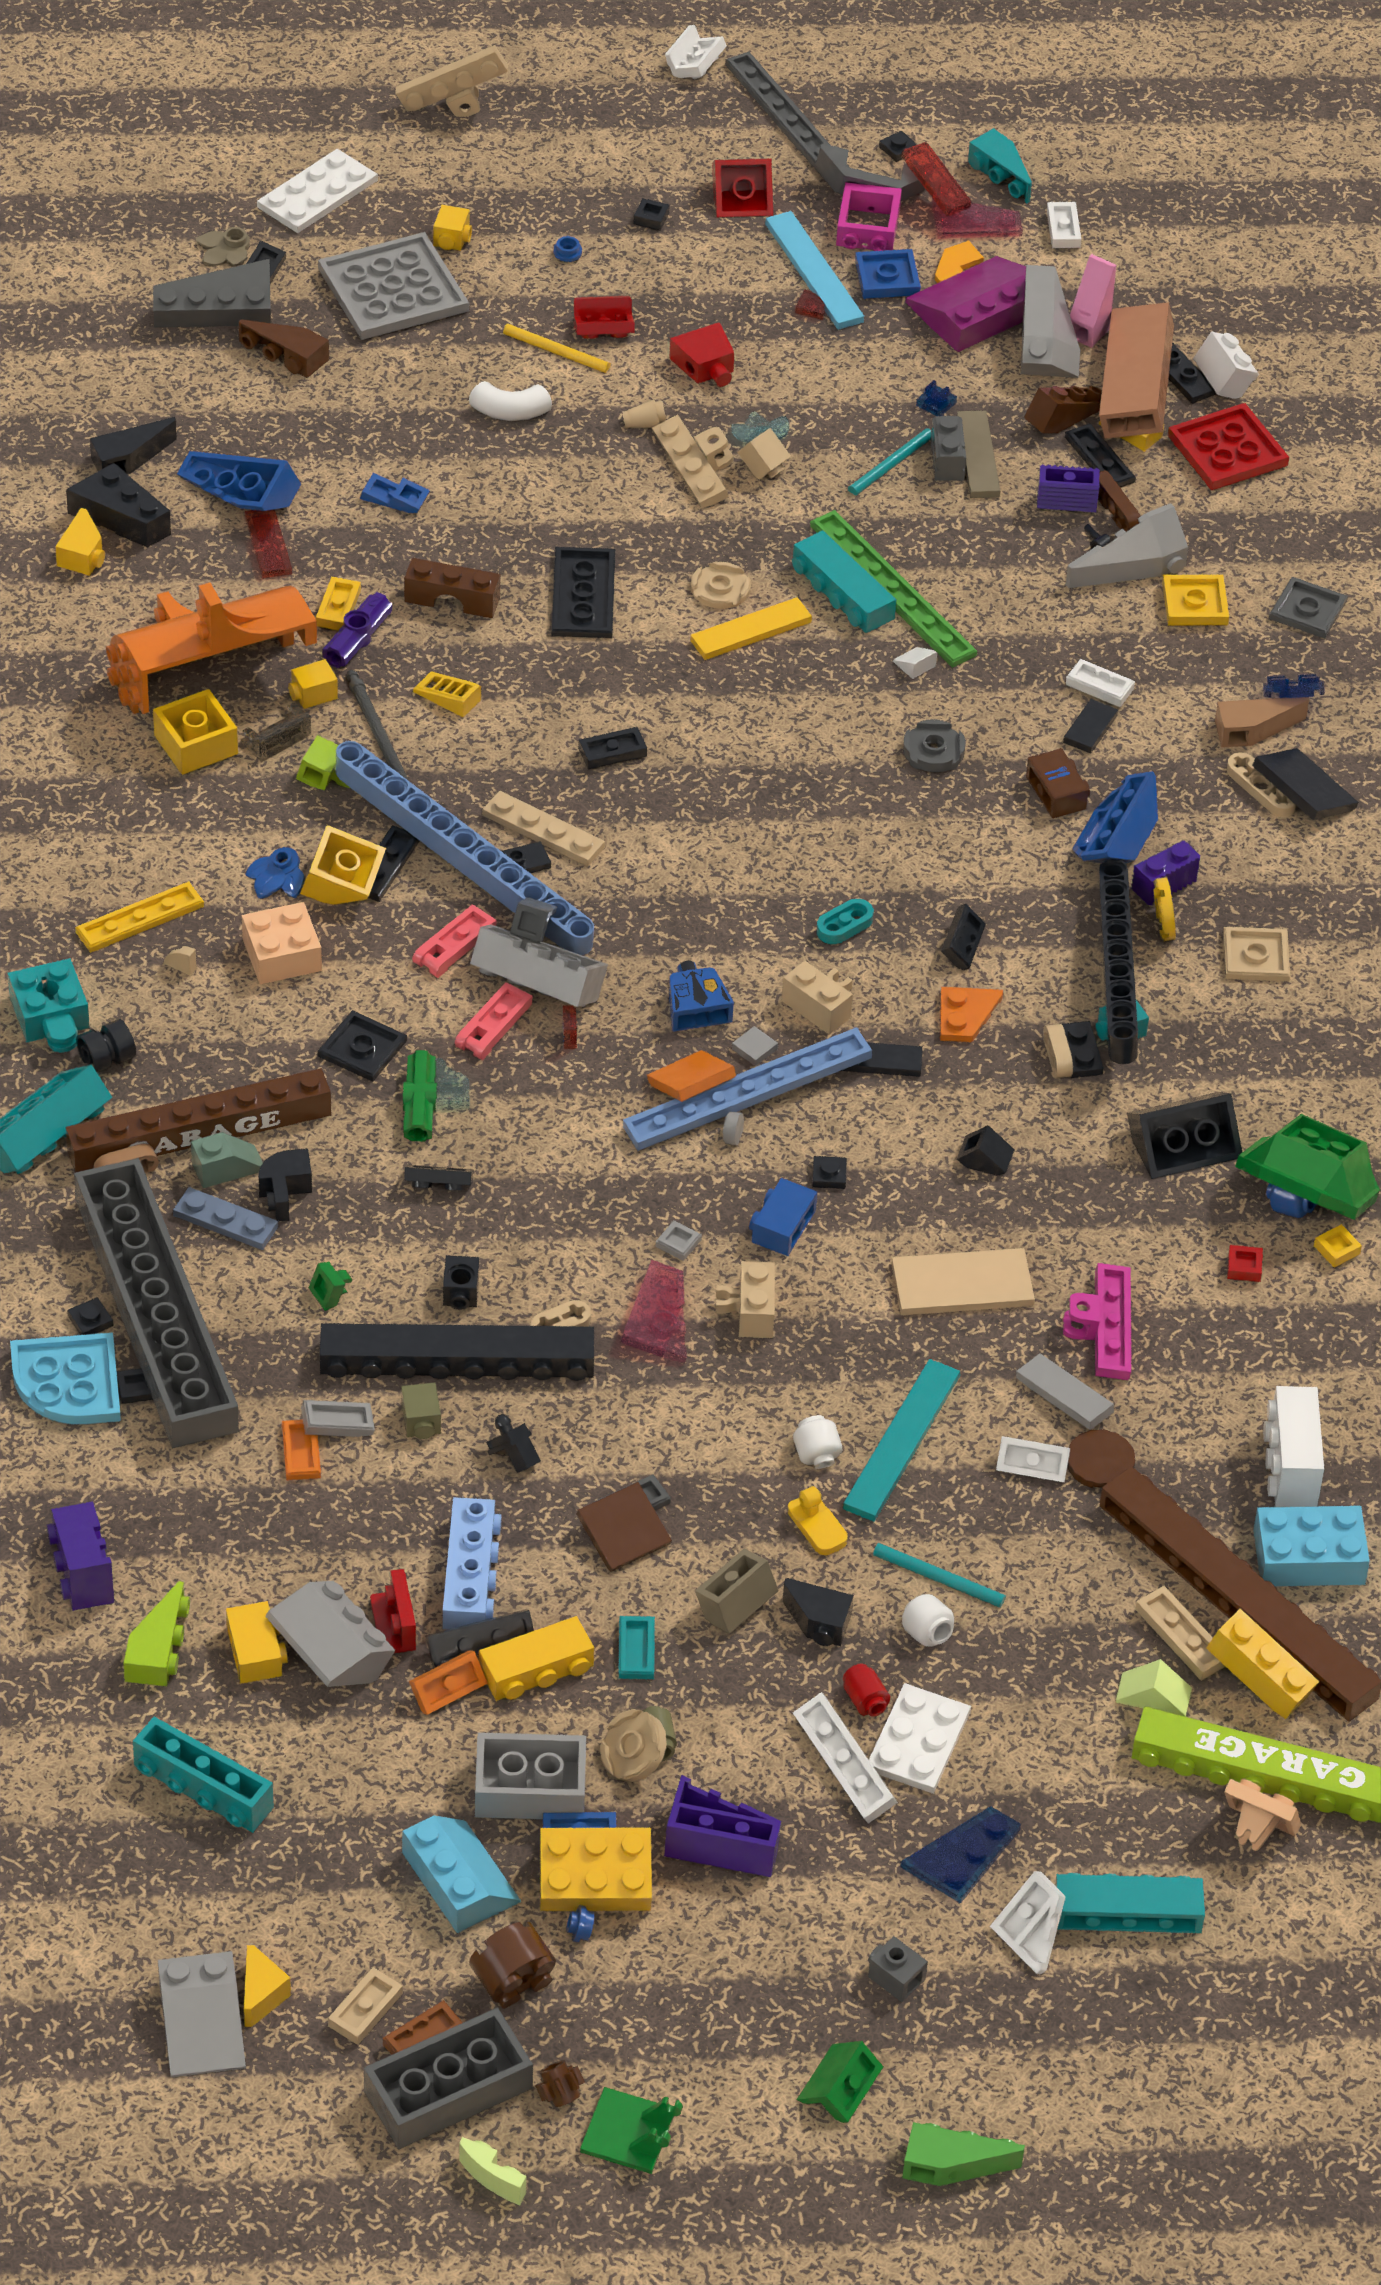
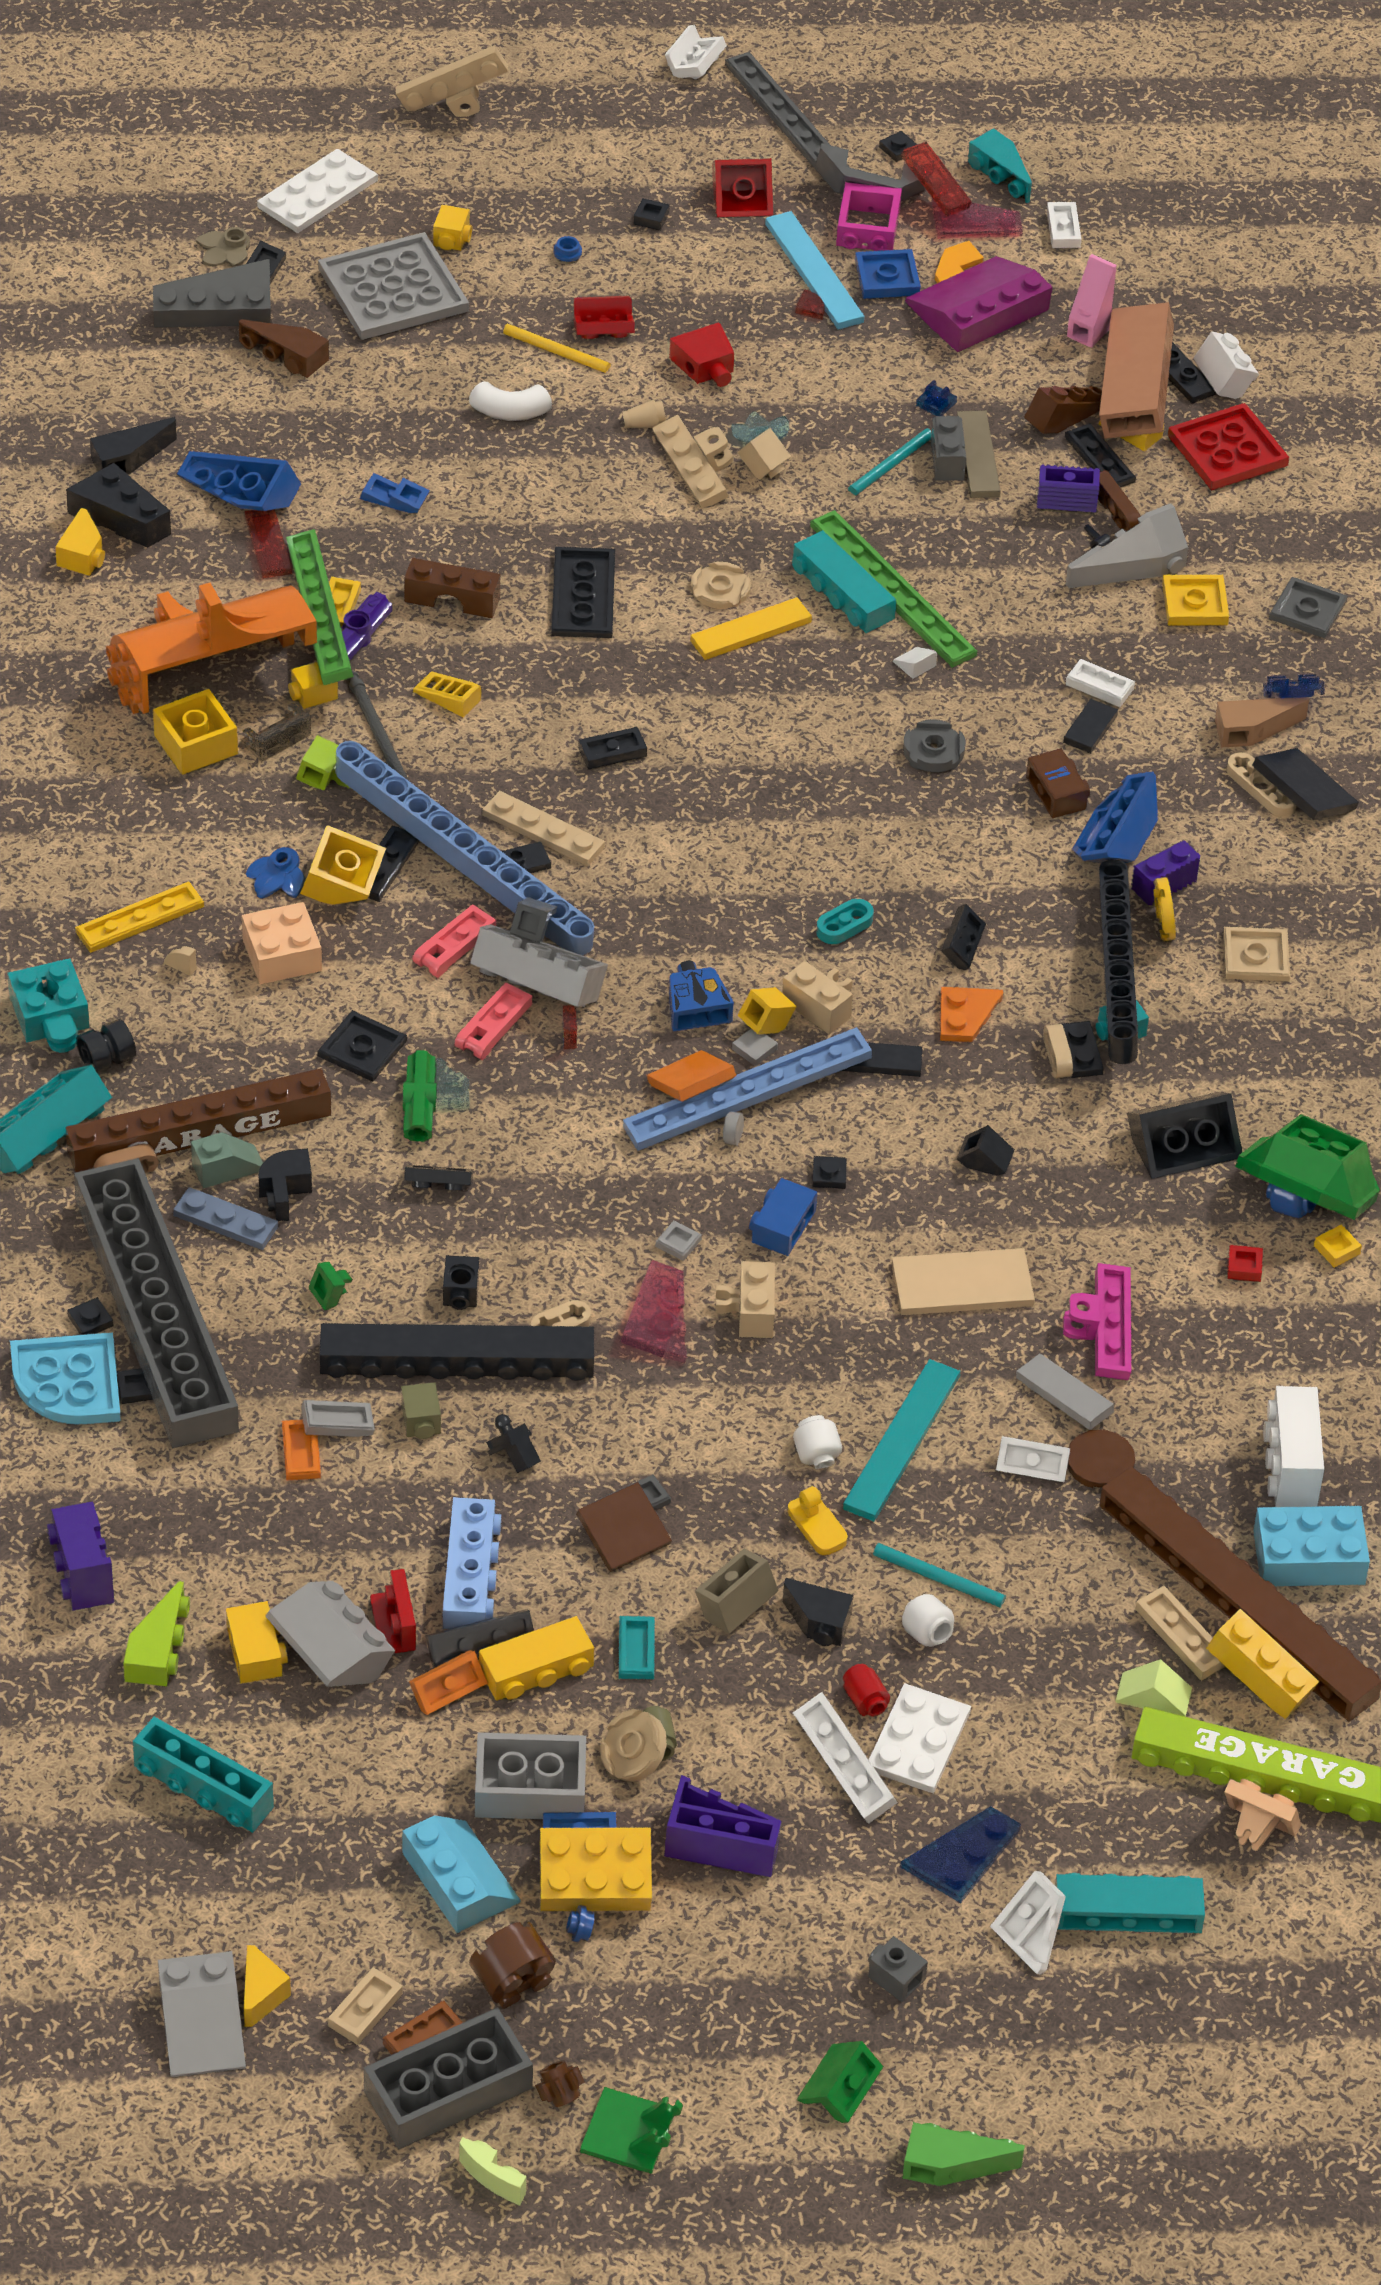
(316, 591): none -> bright green tile
(766, 1010): none -> yellow brick
(1048, 332): light grey wedge -> none

